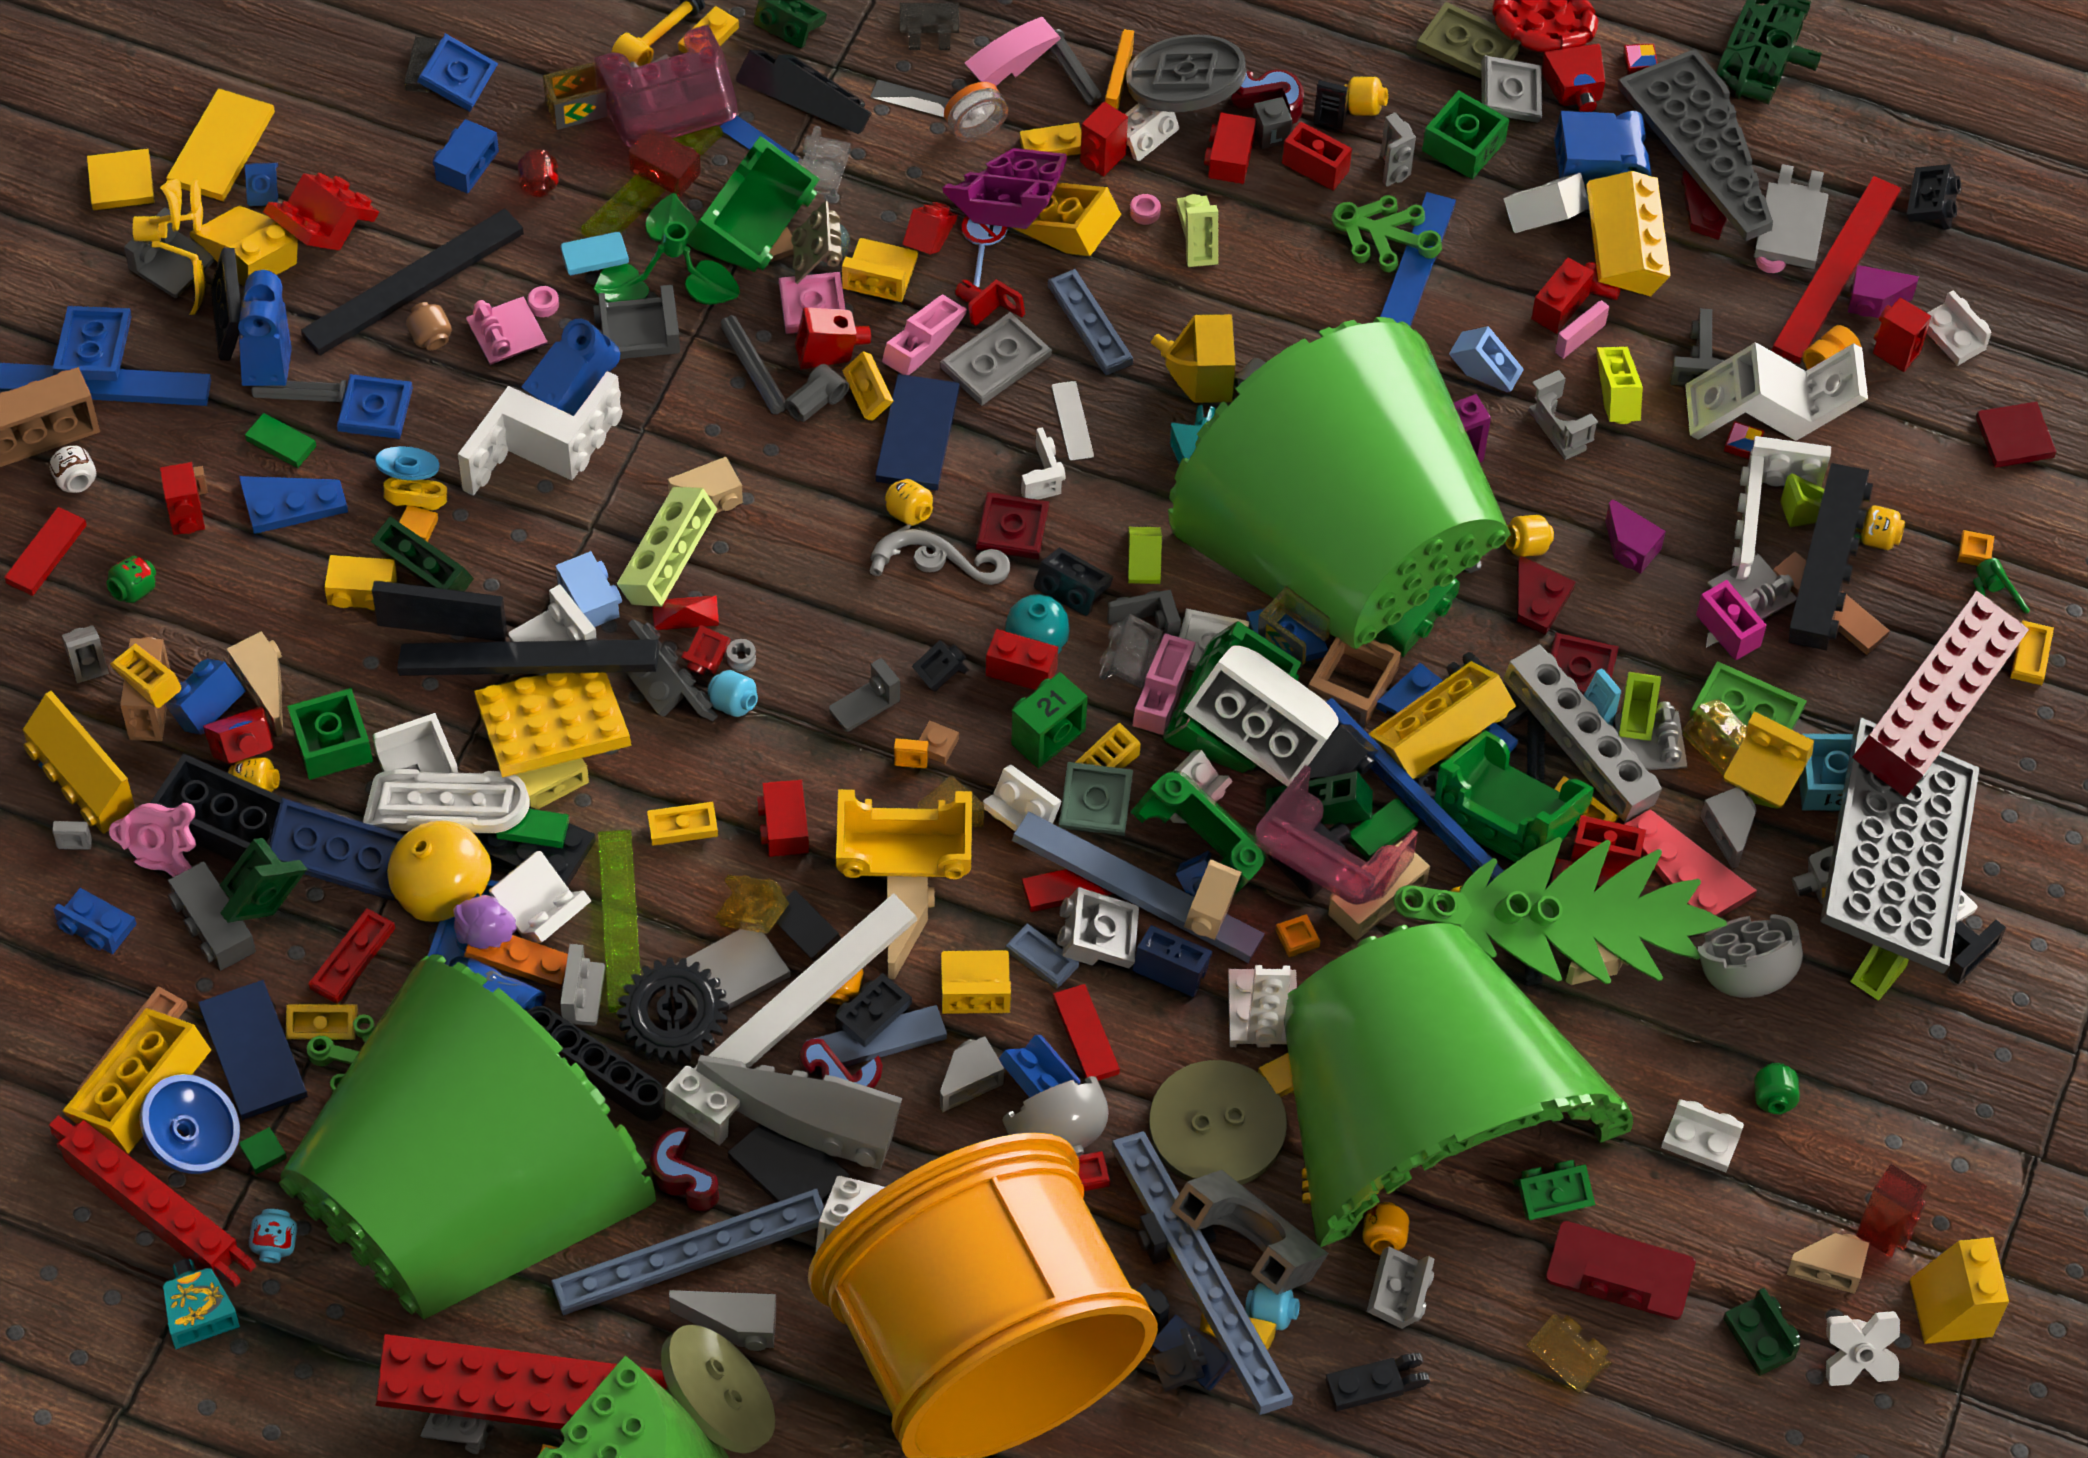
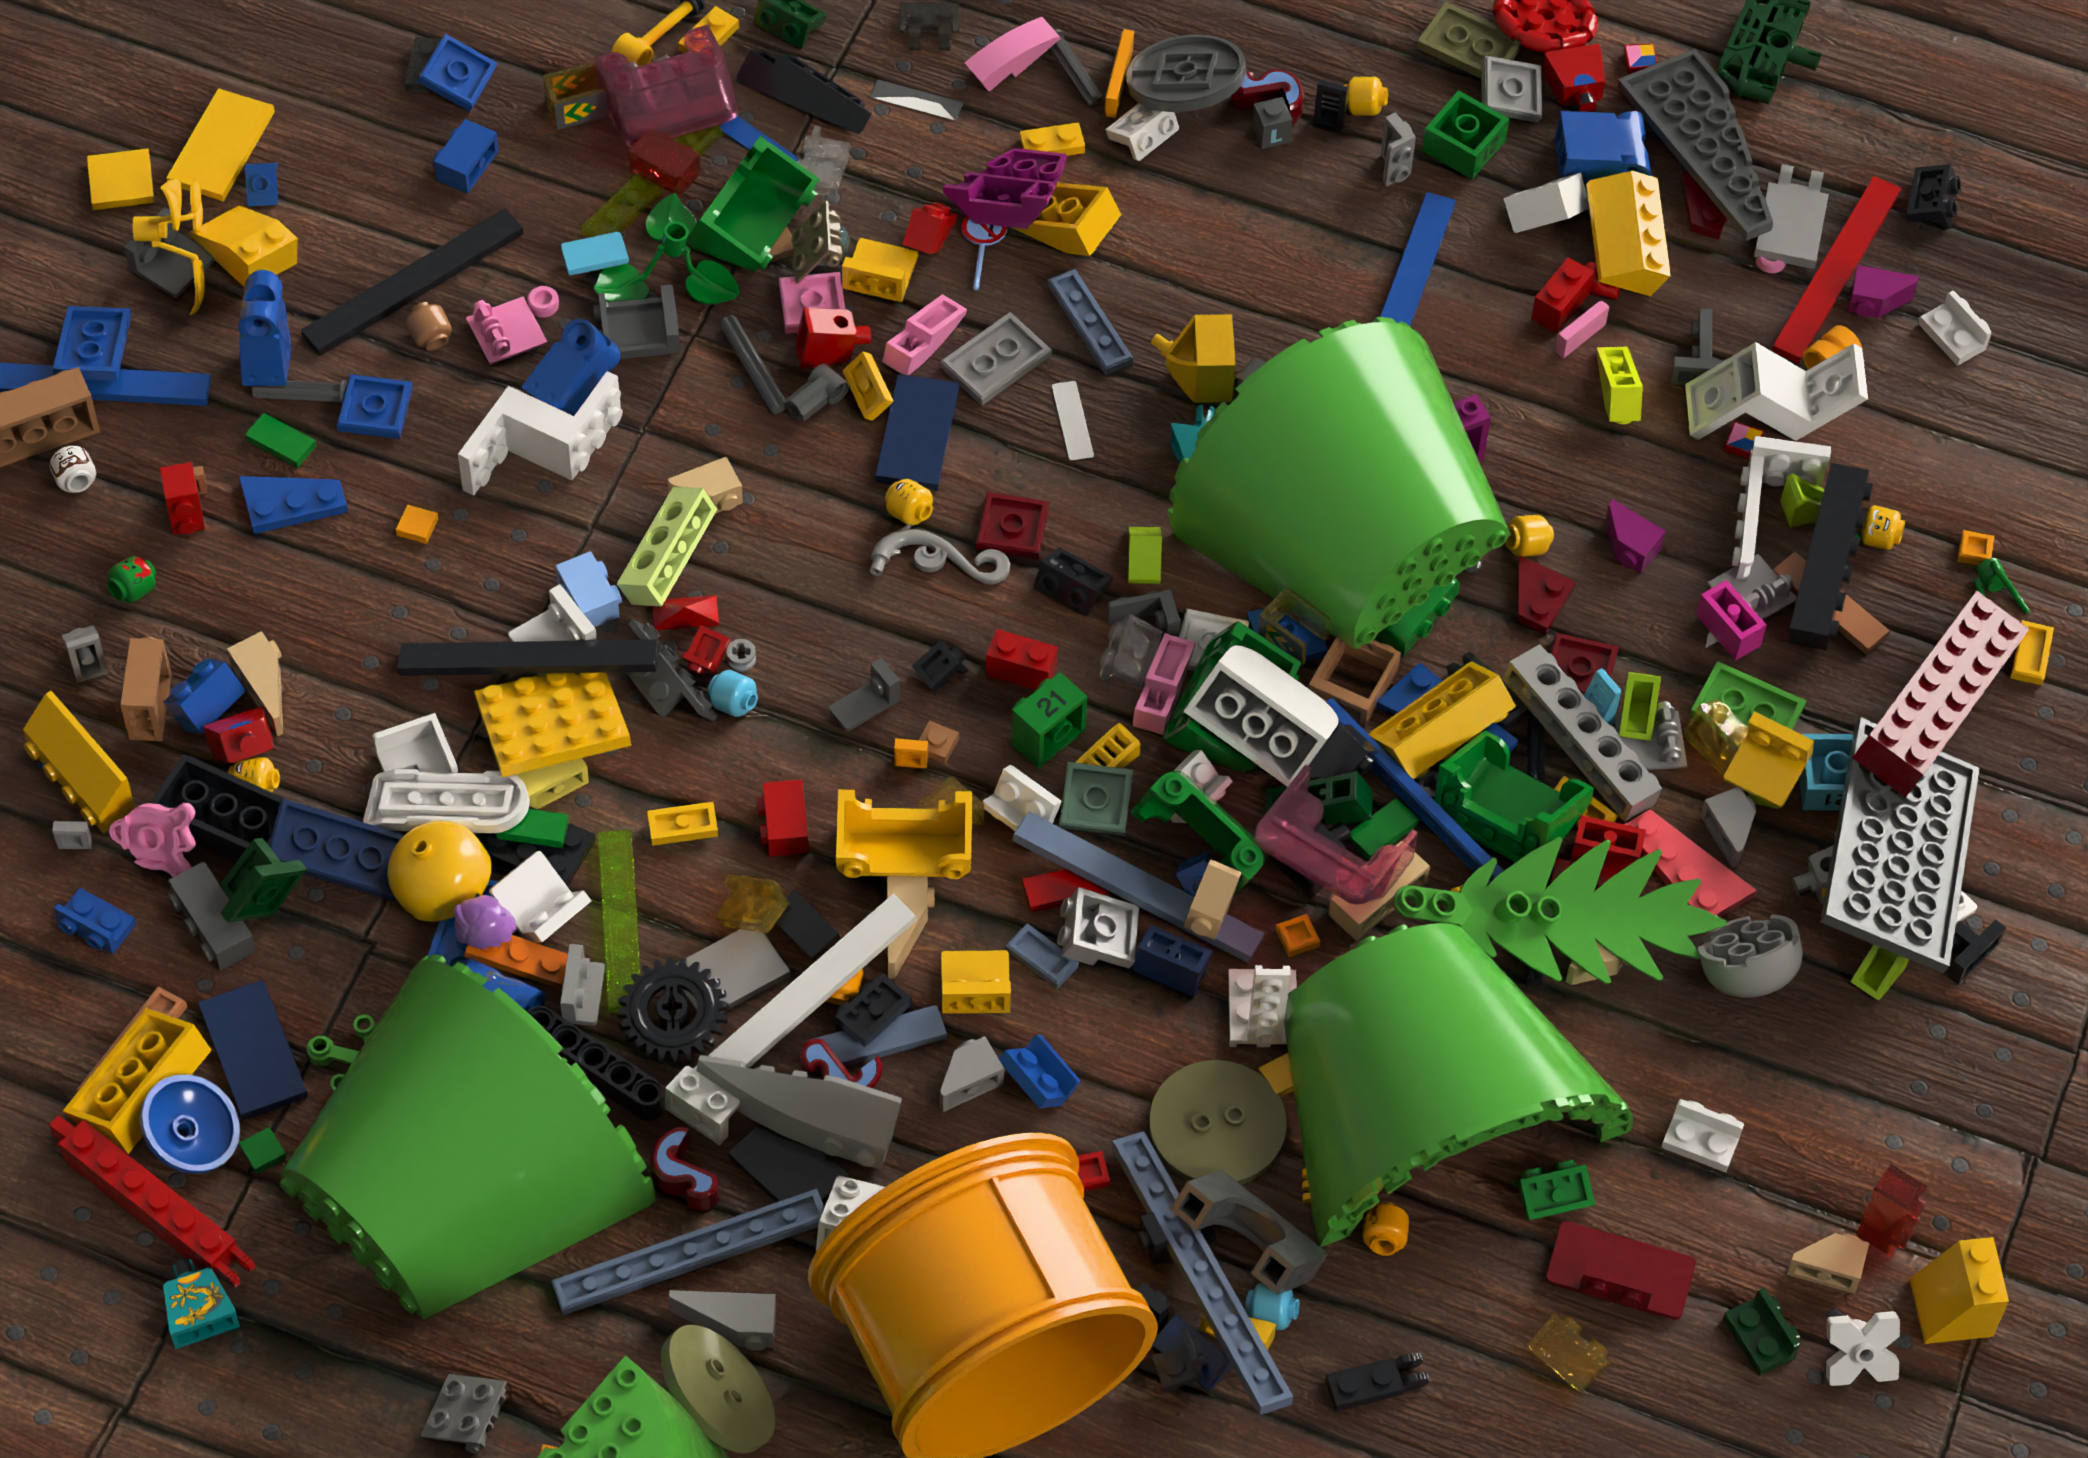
(45, 551): red tile -> none
(158, 690): yellow slope -> none
(226, 303): black tile -> none
(272, 1235): medium azure head -> none
(322, 211): red bracket -> none
(327, 1020): yellow slope -> none
(330, 733): green brick -> none
(352, 578): yellow brick -> none
(352, 956): red tile -> none
(407, 463): dark azure dish -> none
(417, 493): yellow plate -> none
(420, 557): dark green brick -> none
(439, 611): black tile -> none
(487, 1381): red plate -> none
(538, 172): clear red head -> none
(976, 111): clear piece -> none
(986, 301): red bracket -> none
(1039, 619): teal cylinder -> none
(1046, 482): white bracket -> none
(1065, 1111): light grey cylinder -> none
(1086, 1033): red tile -> none
(1103, 139): red brick -> none
(1145, 209): bright pink tile -> none
(1200, 229): yellowish green bracket -> none
(1231, 148): red brick -> none
(1317, 155): red brick -> none
(1383, 229): bright green plant -> none
(1400, 1287): light grey bracket -> none
(1486, 359): light blue slope -> none
(1566, 436): light grey piece -> none
(1778, 1087): green head -> none
(1901, 334): red brick -> none
(2015, 434): dark red tile -> none

